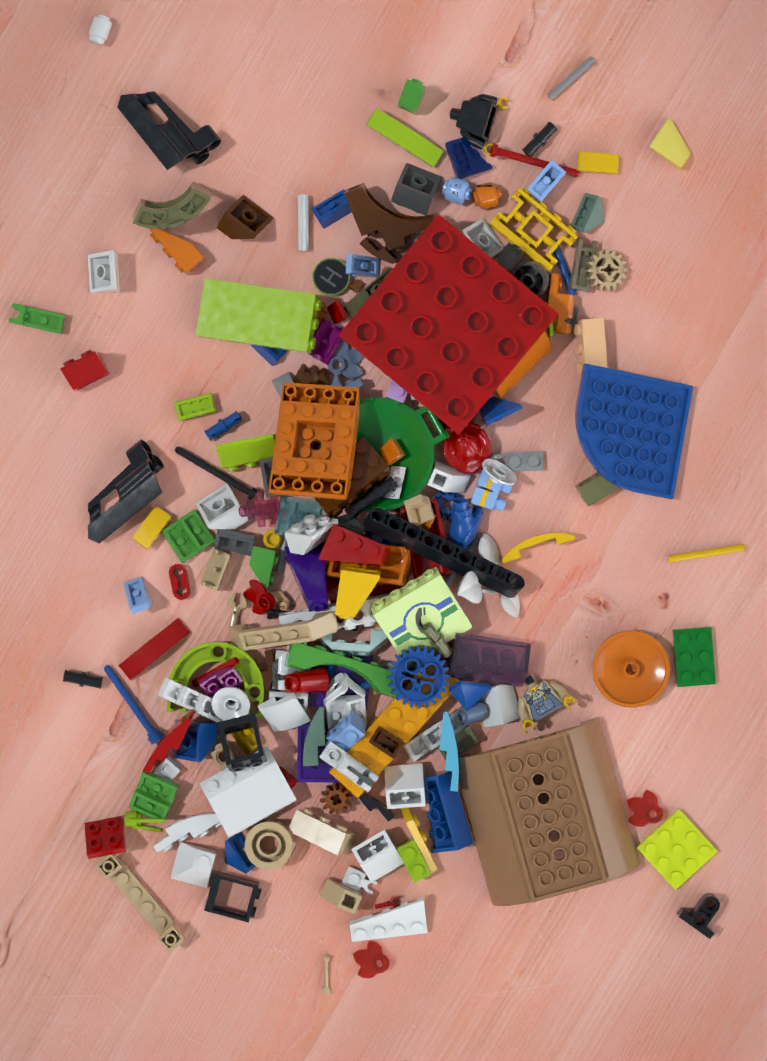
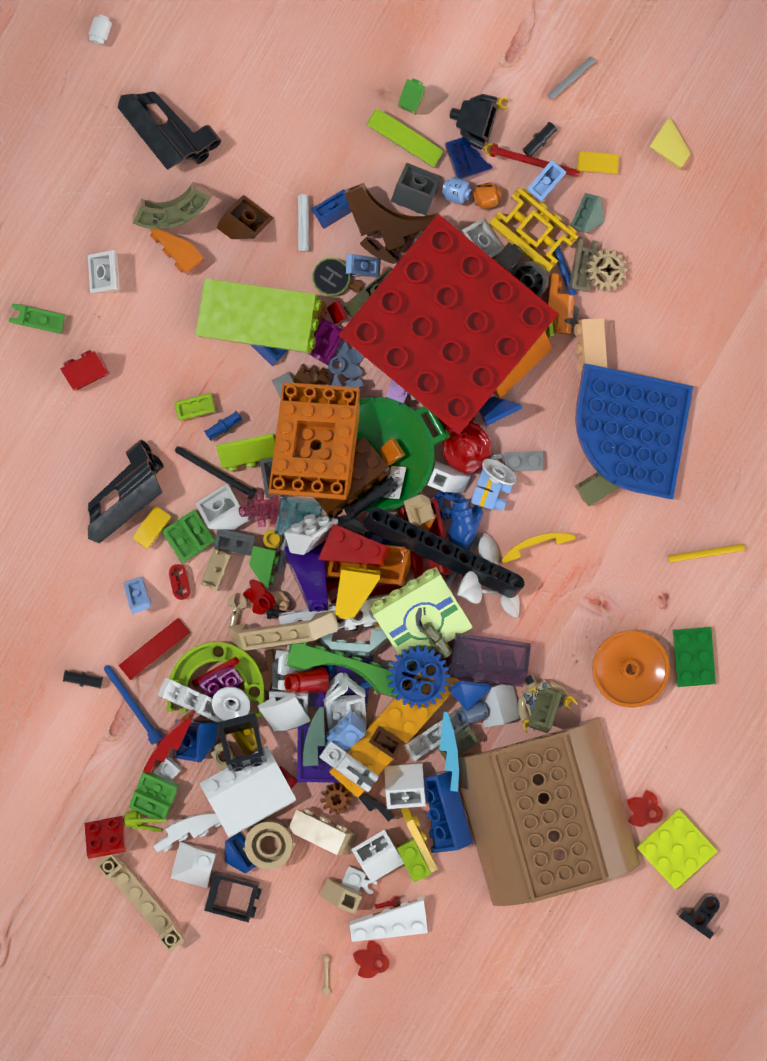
(544, 710): none -> olive hinge

